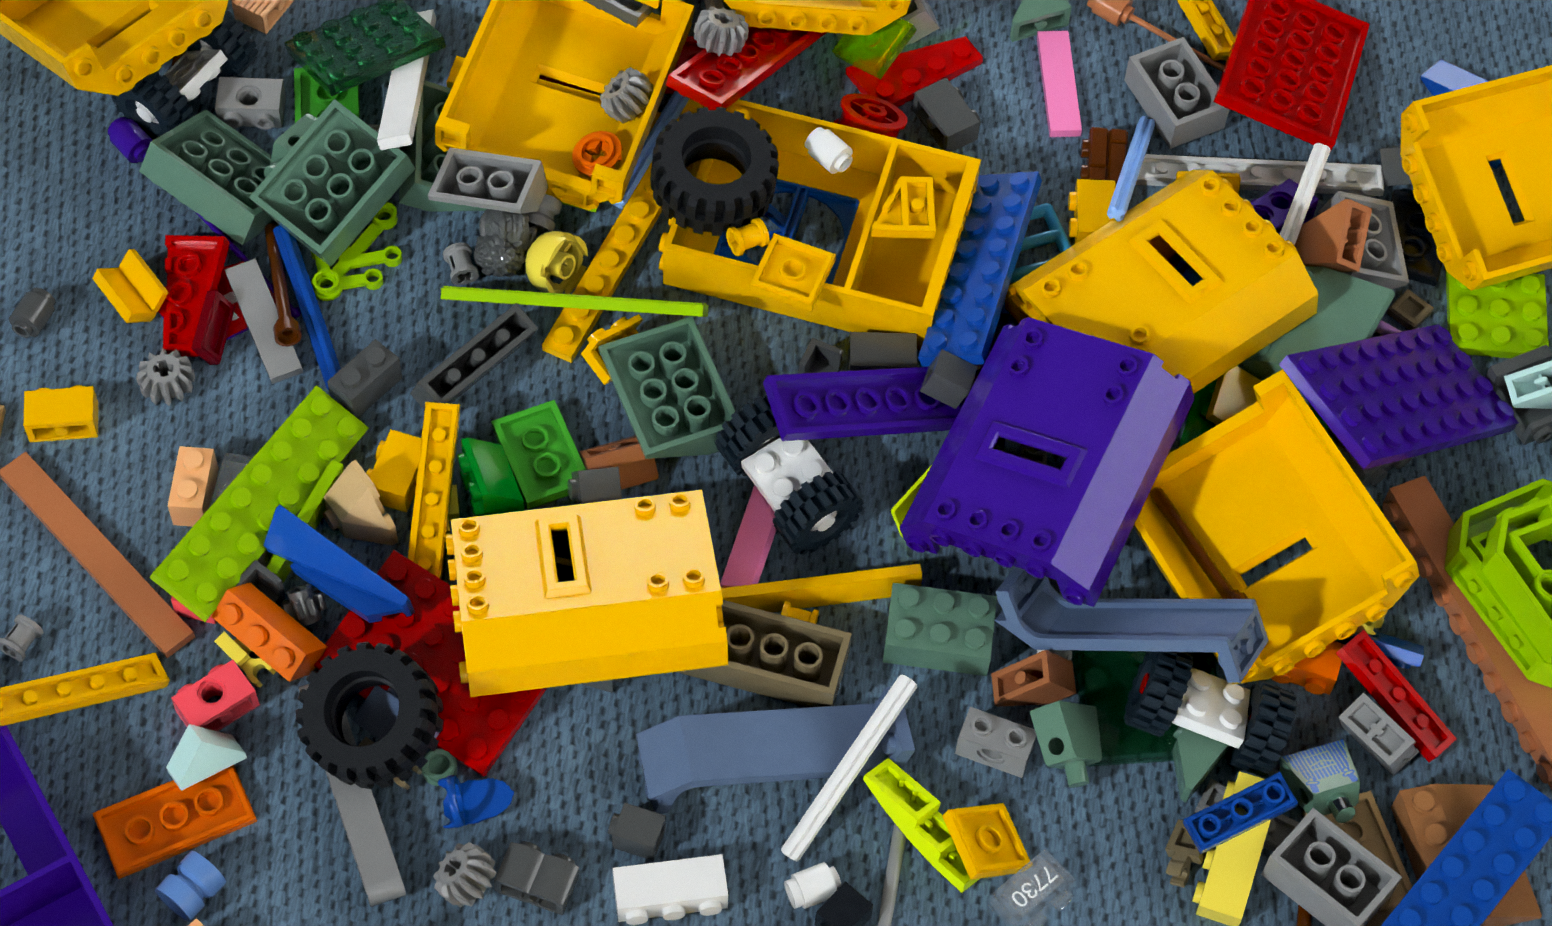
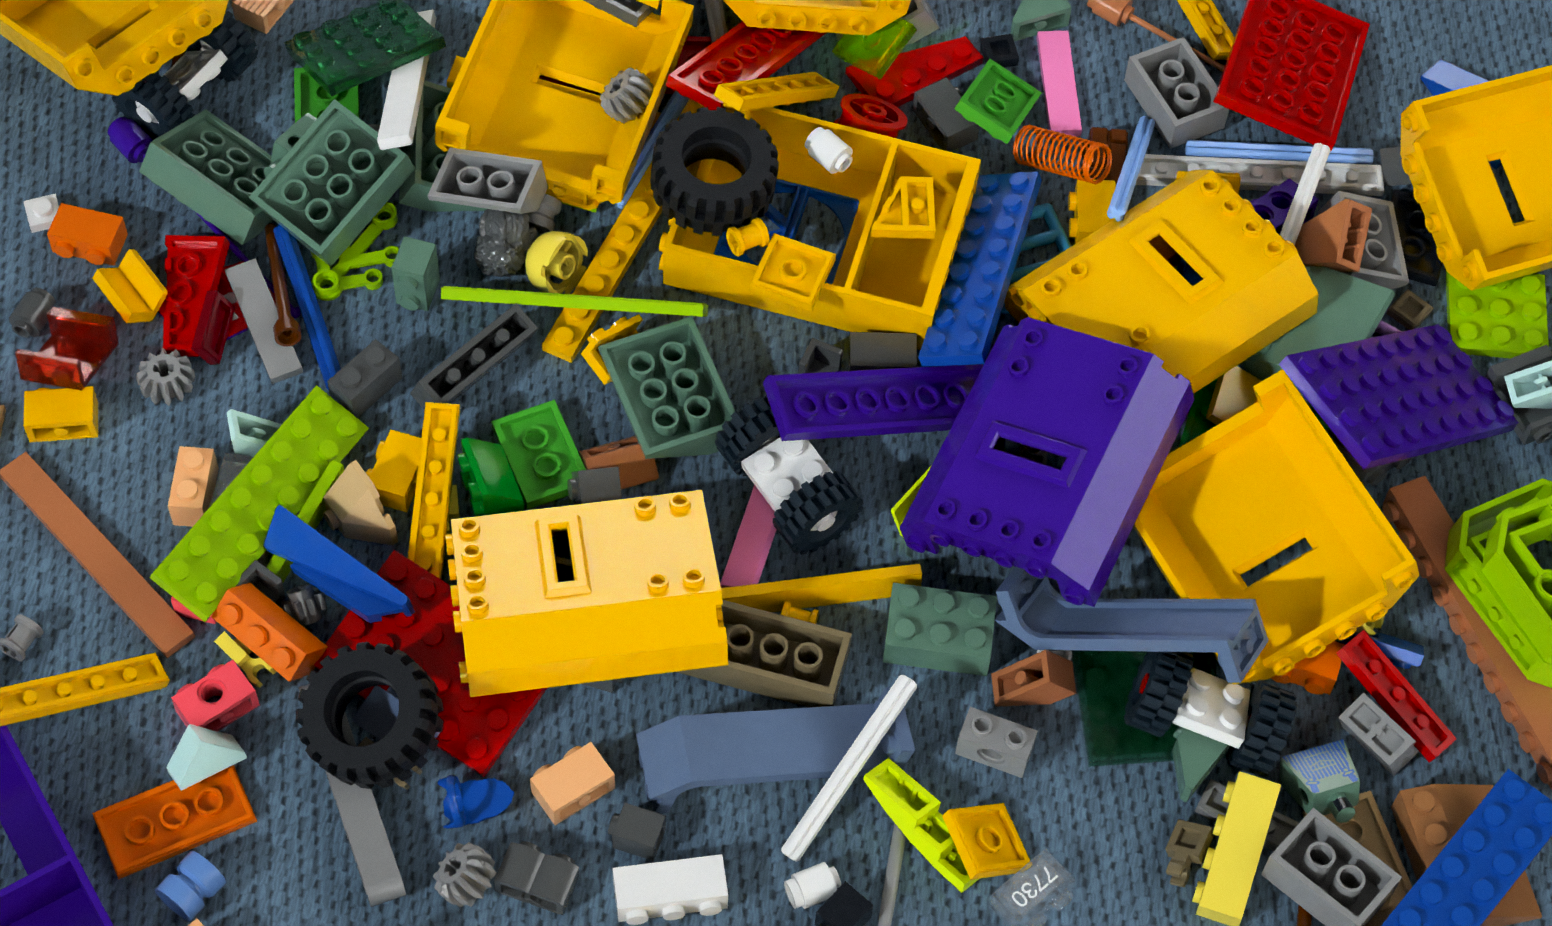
(41, 212): none -> white plate
(74, 351): none -> clear red panel
(87, 234): none -> orange brick
(249, 432): none -> light aqua slope
(251, 102): light grey brick -> none
(415, 274): none -> sand green brick
(439, 766): sand green tile -> none
(460, 263): light grey bush -> none
(572, 782): none -> light nougat brick
(592, 145): orange gear -> none
(721, 31): light grey gear -> none
(775, 91): none -> yellow plate
(949, 379): dark grey brick -> none
(997, 101): none -> bright green plate
(1000, 49): none -> black plate
(1068, 738): sand green torso -> none
(1087, 161): none -> orange piece
(1194, 546): reddish brown piece -> none
(1222, 823): blue tile -> none
(1270, 151): none -> light blue axle

